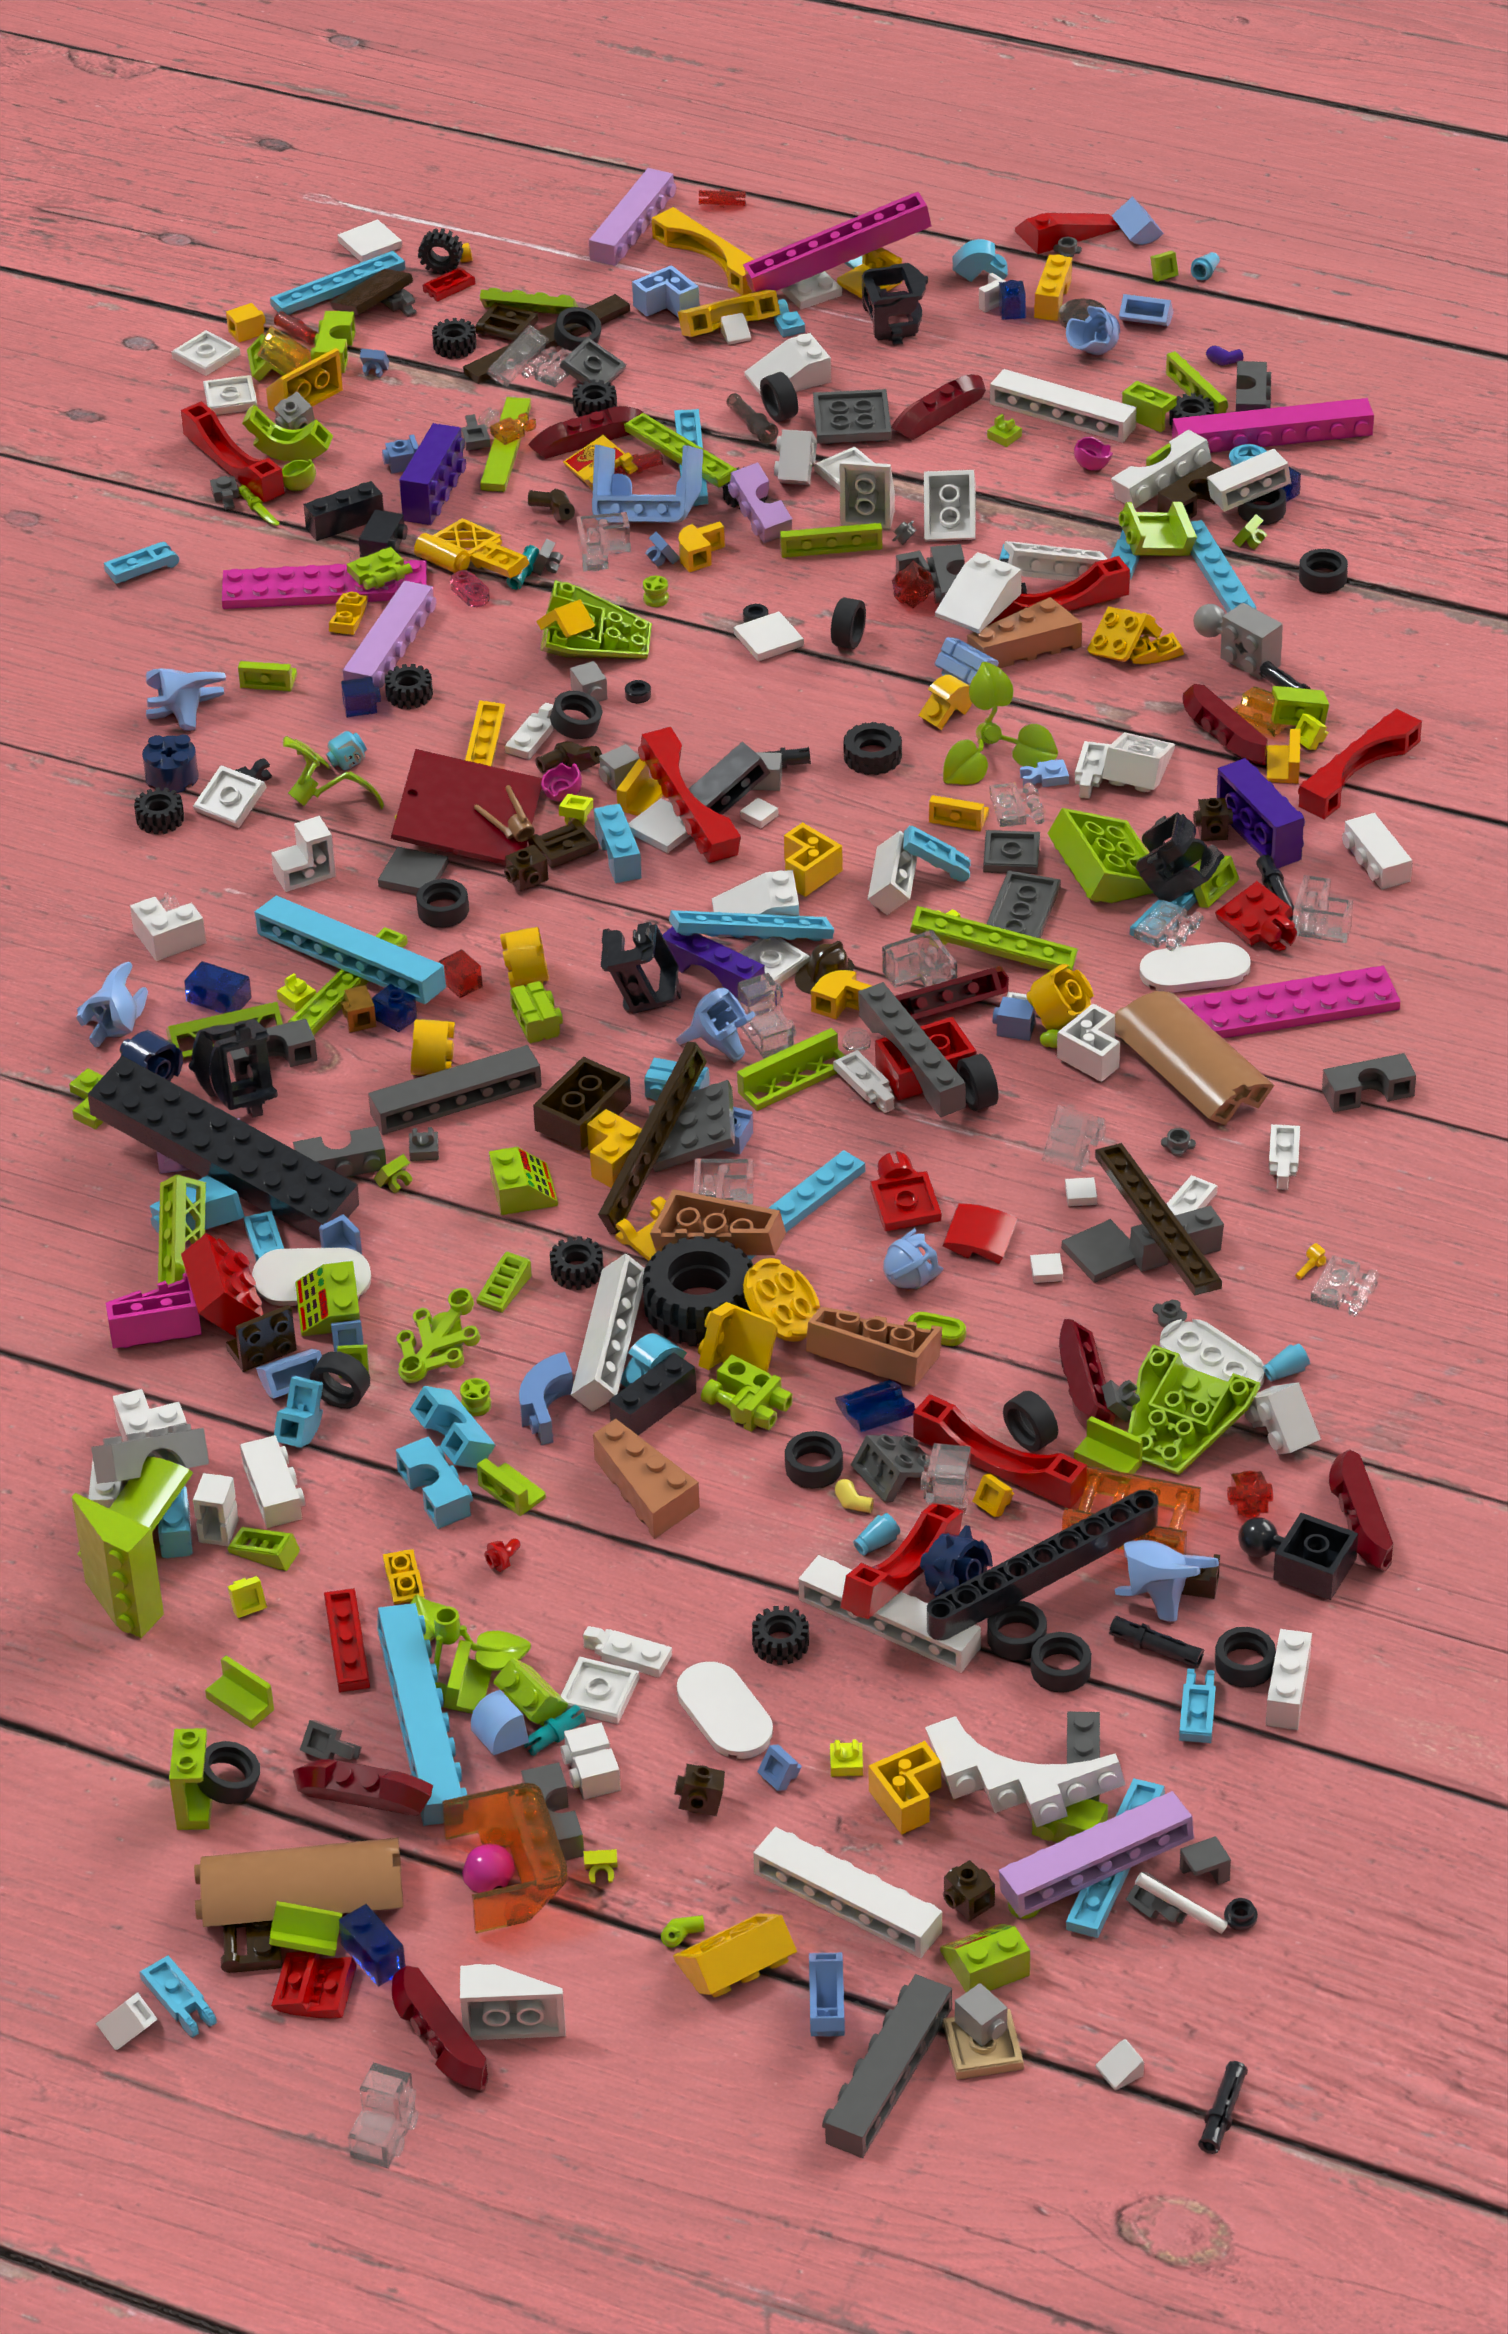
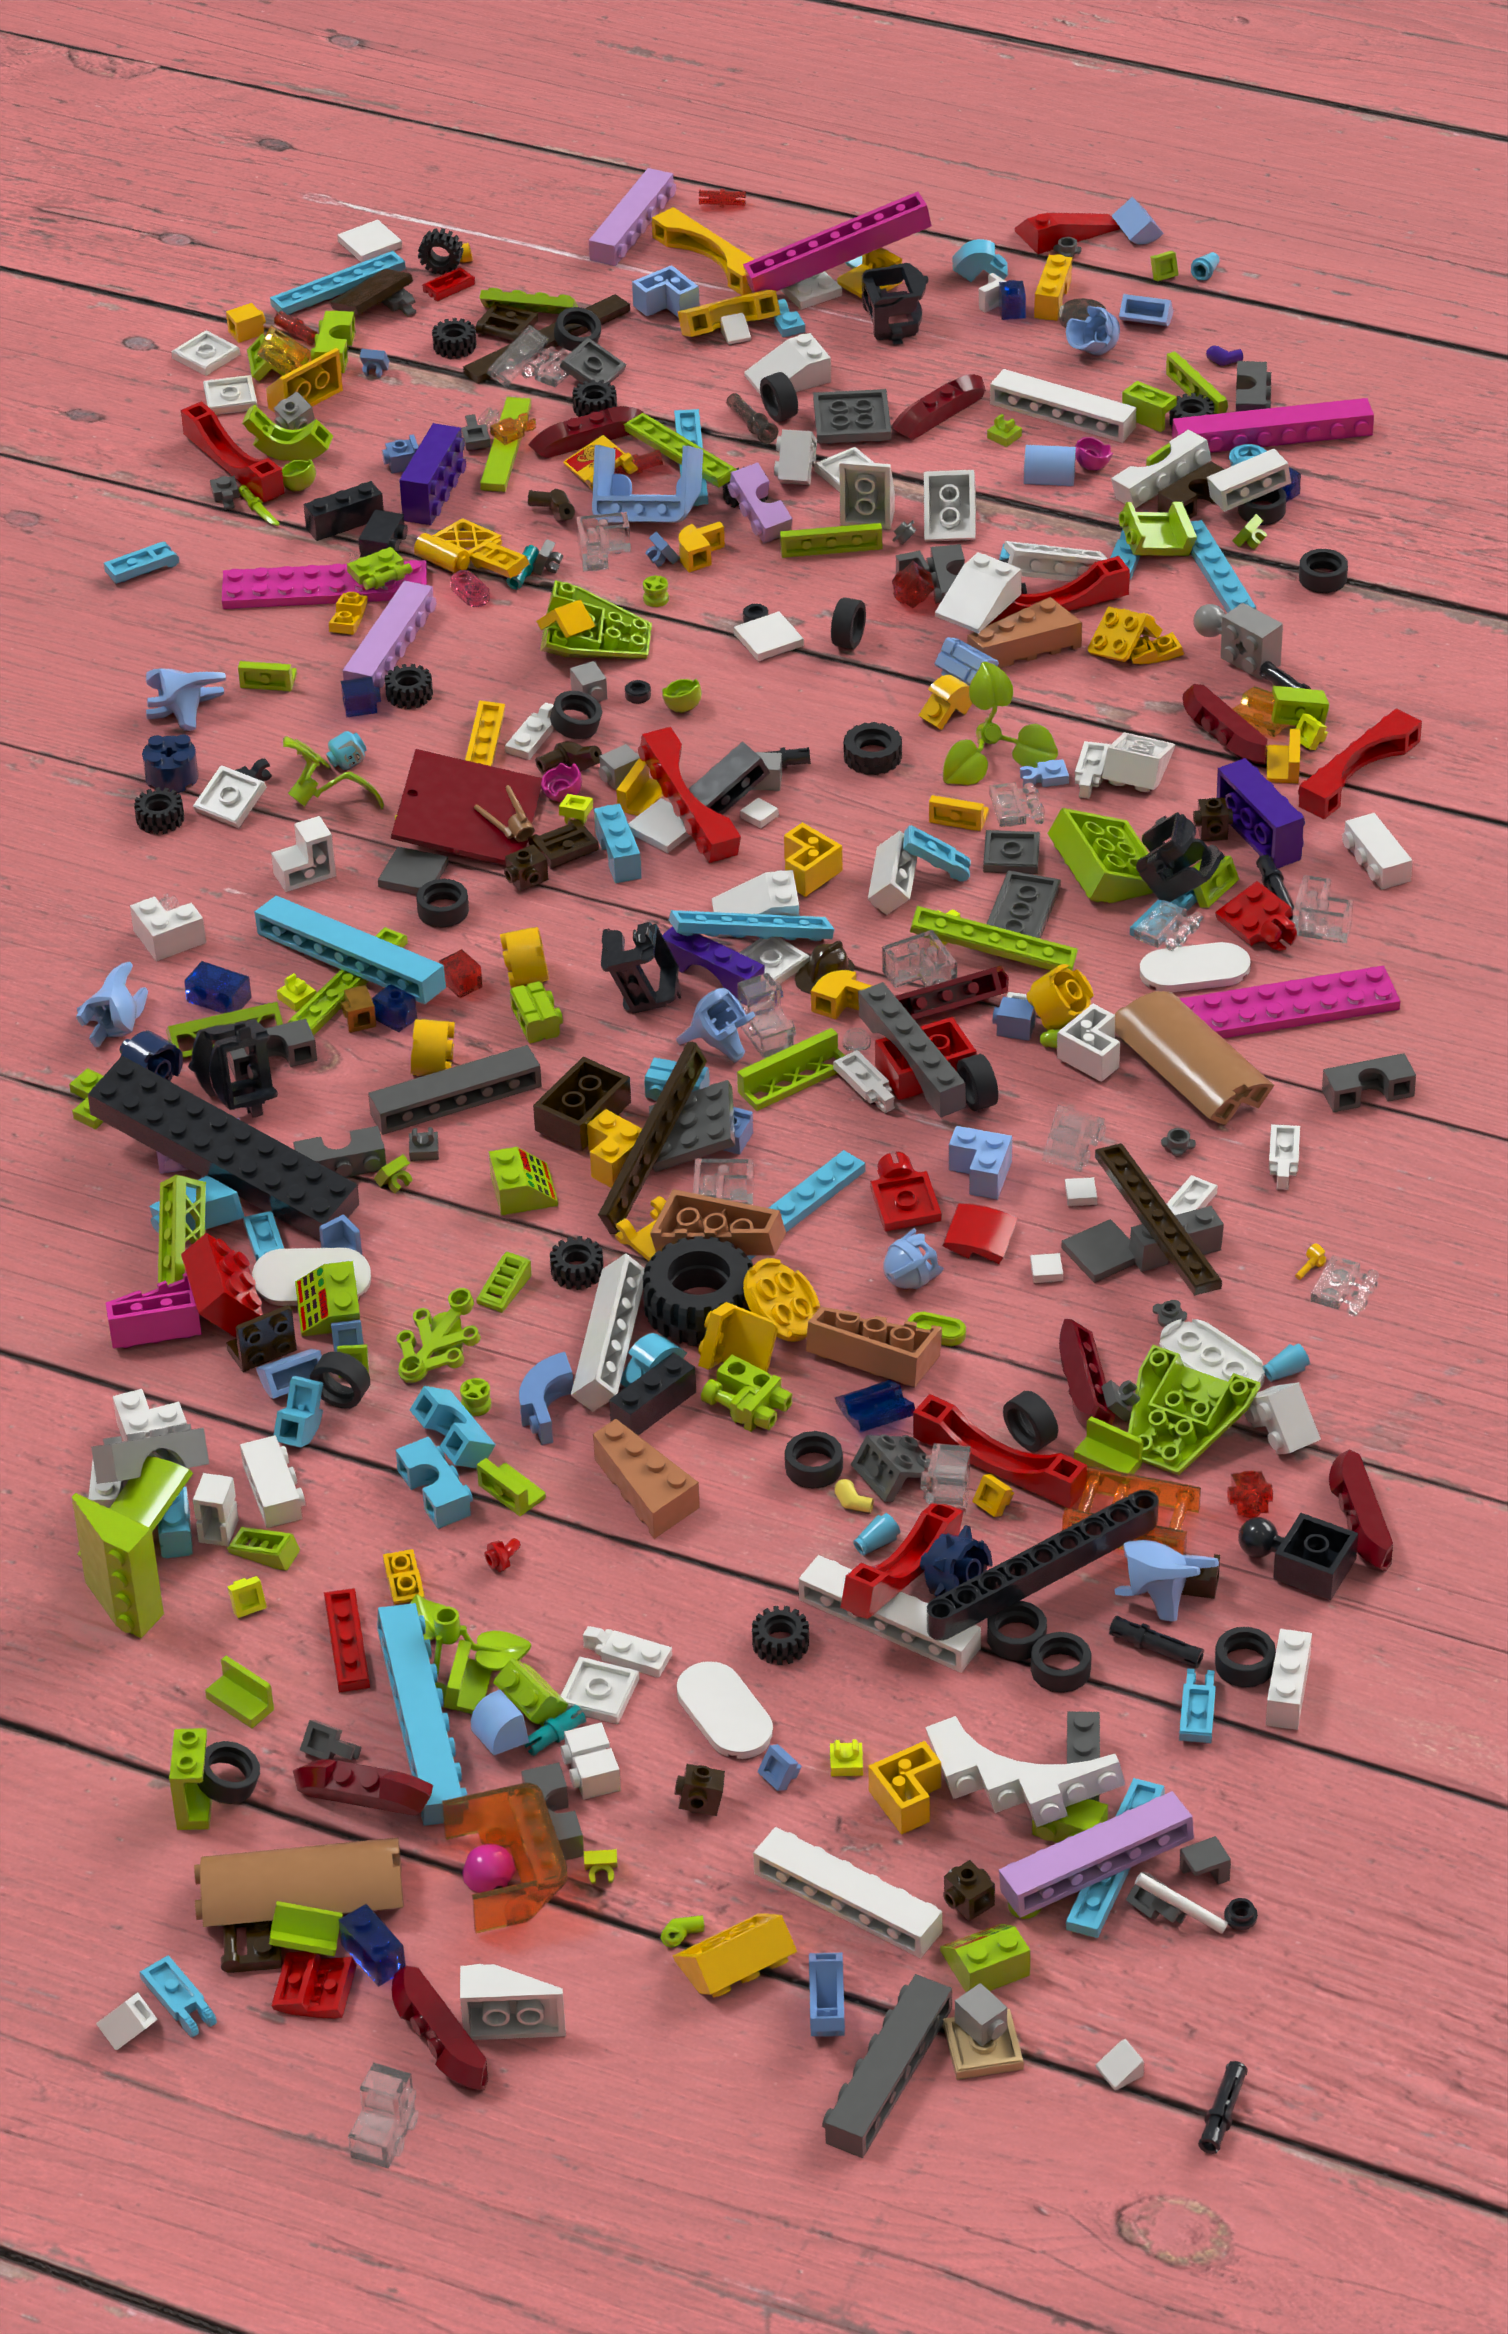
(682, 695): none -> lime hair
(982, 1156): none -> light blue brick
(1049, 465): none -> light blue brick

